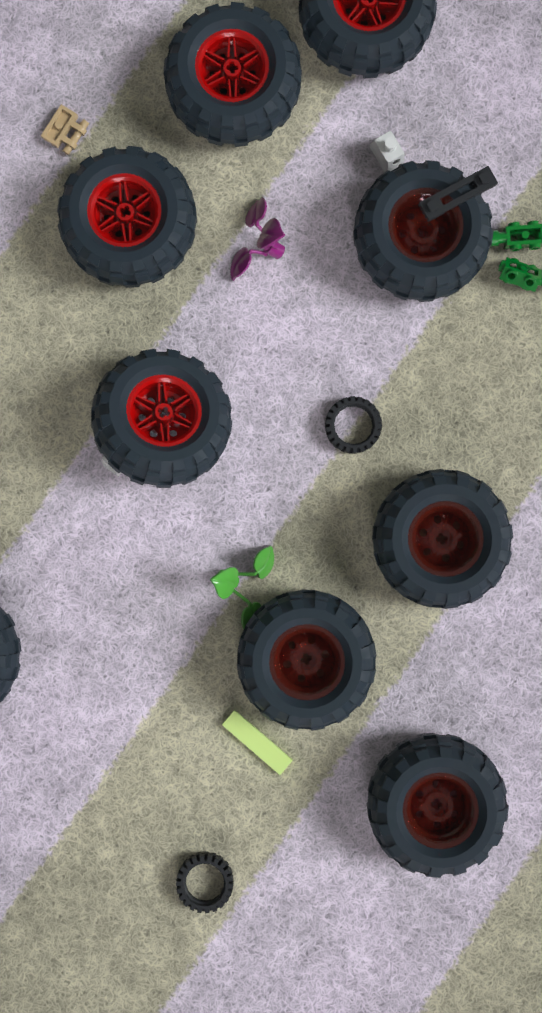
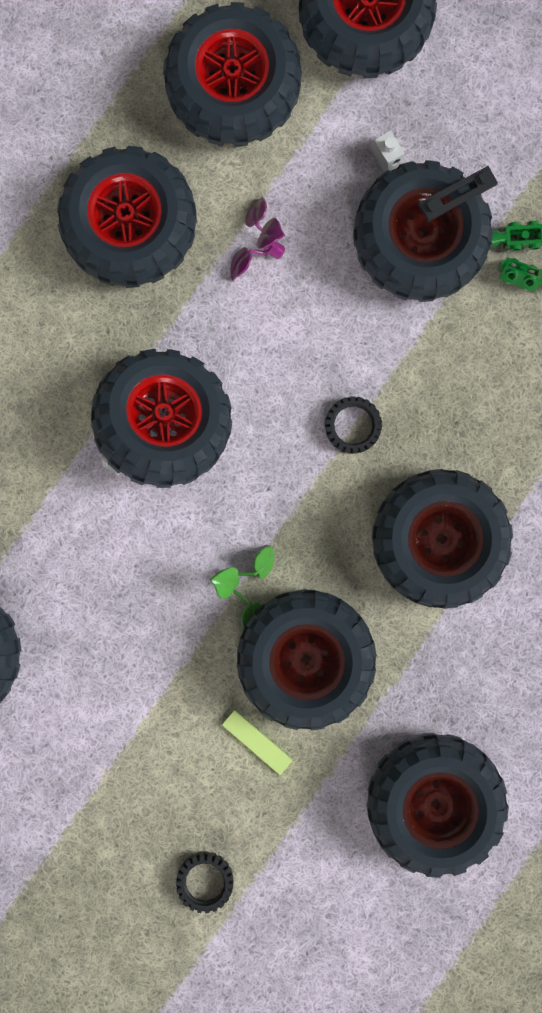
(60, 125): tan plate -> none

